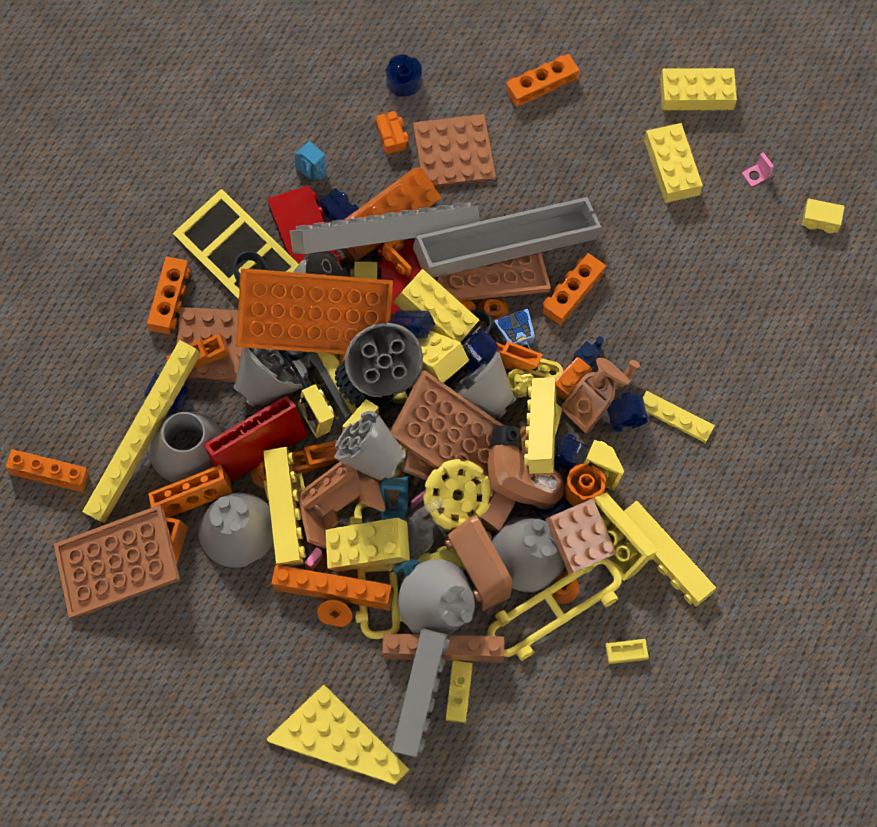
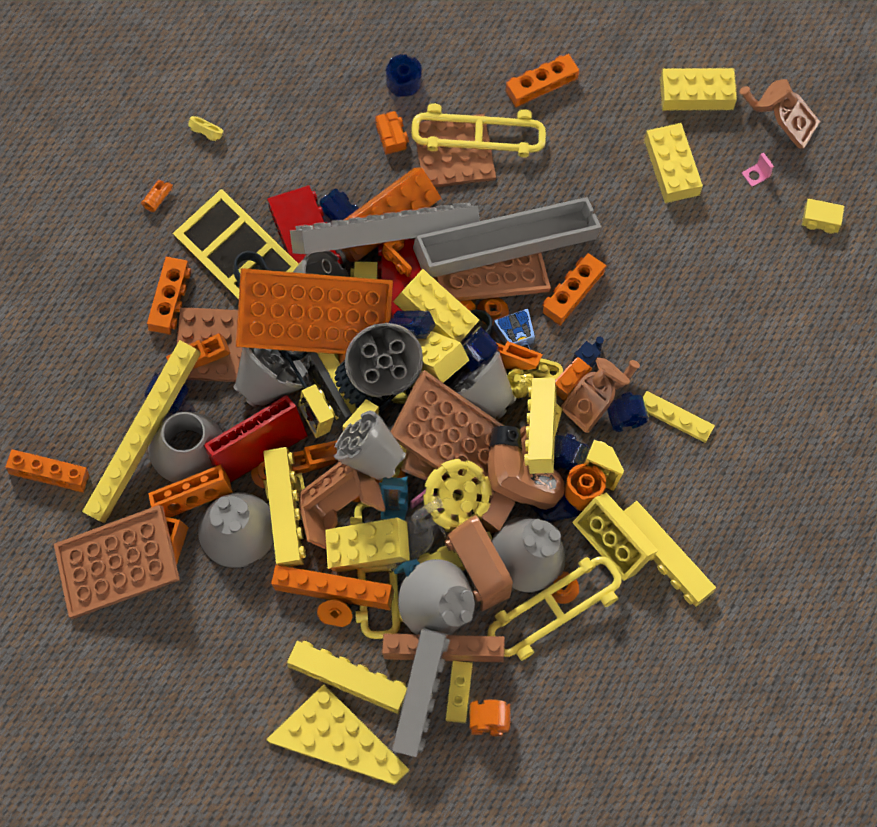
(156, 195): none -> orange hinge
(202, 126): none -> light yellow plate
(311, 162): dark azure window -> none
(313, 559): bright pink tile -> none
(347, 677): none -> light yellow brick
(490, 717): none -> orange brick
(524, 118): none -> light yellow bar
(581, 536): nougat plate -> none
(626, 651): light yellow plate -> none
(789, 110): none -> nougat plate

